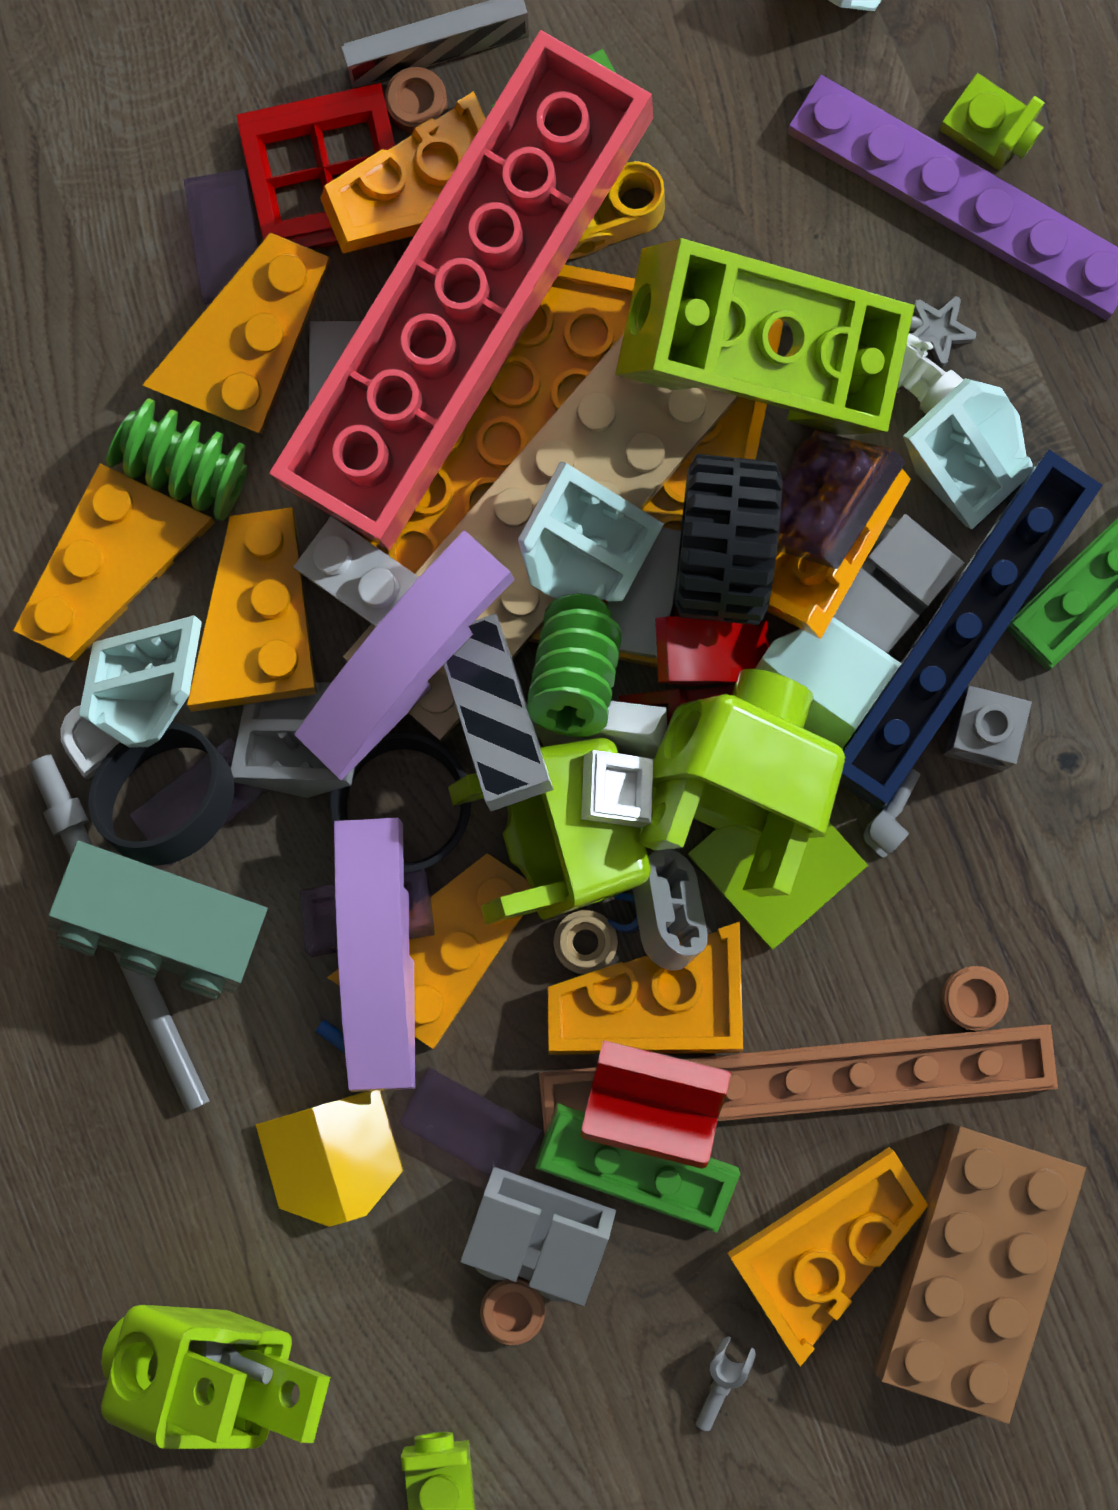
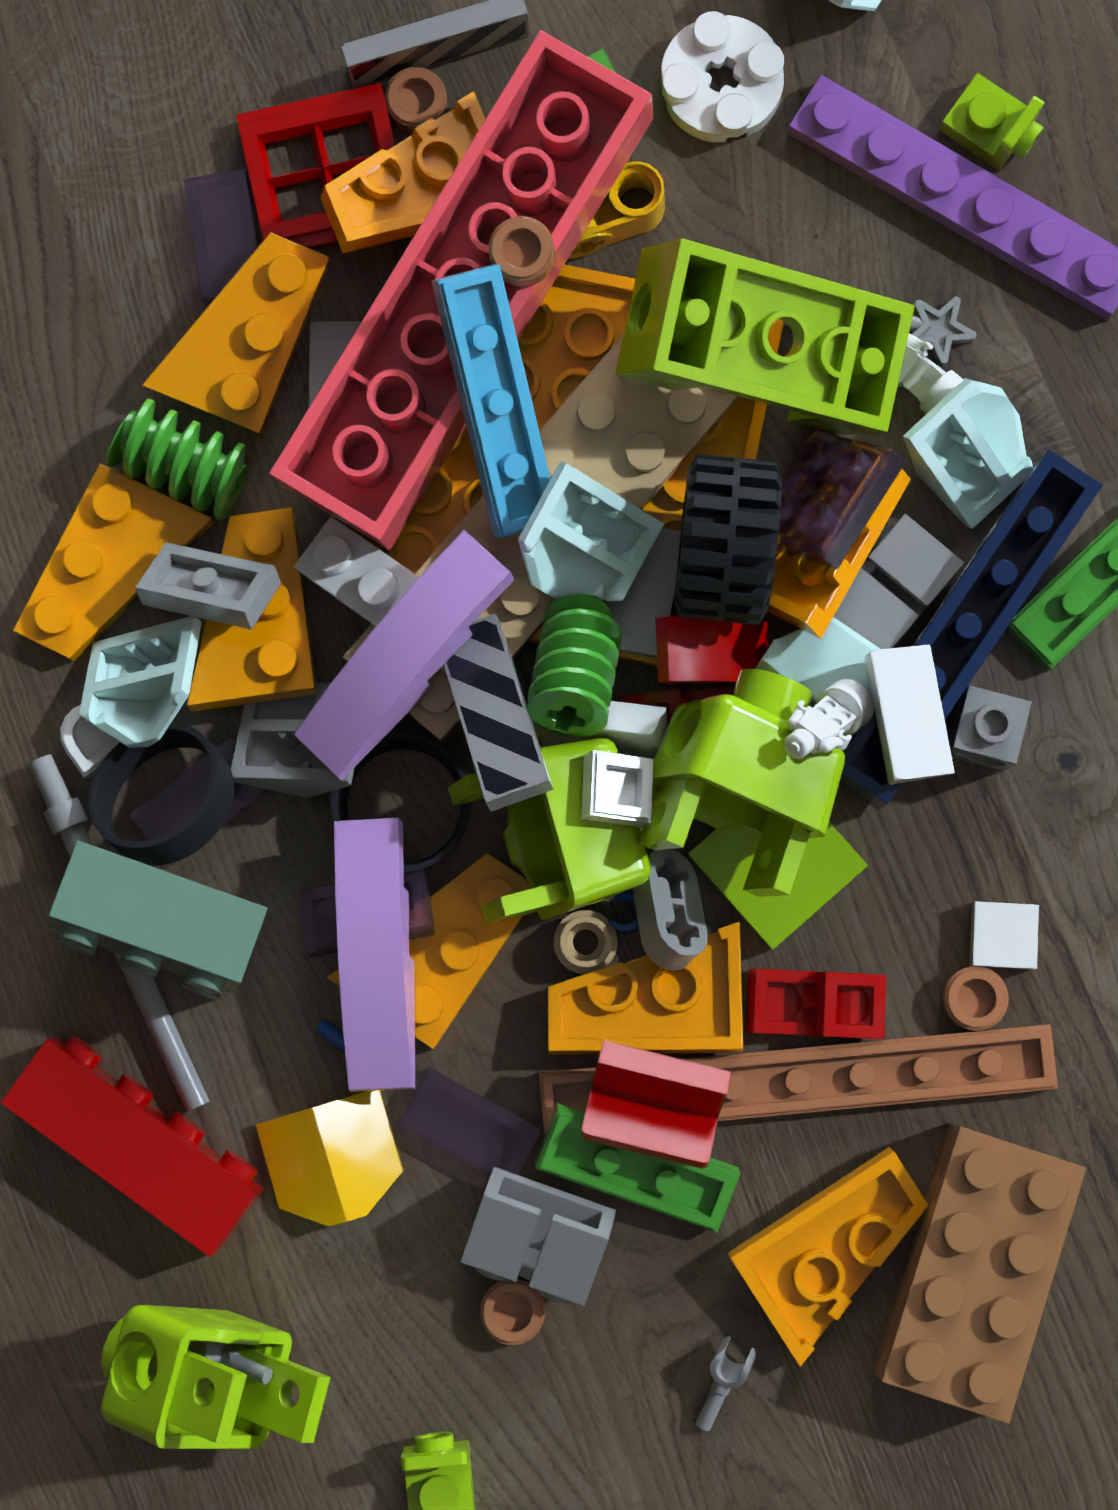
(134, 1144): none -> red brick
(208, 585): none -> light grey plate
(493, 395): none -> medium azure tile
(522, 250): none -> nougat tile
(719, 42): none -> white plate
(816, 1003): none -> red slope
(829, 725): none -> white piece
(884, 832): light grey hand -> none
(909, 713): none -> white slope
(1004, 935): none -> white tile

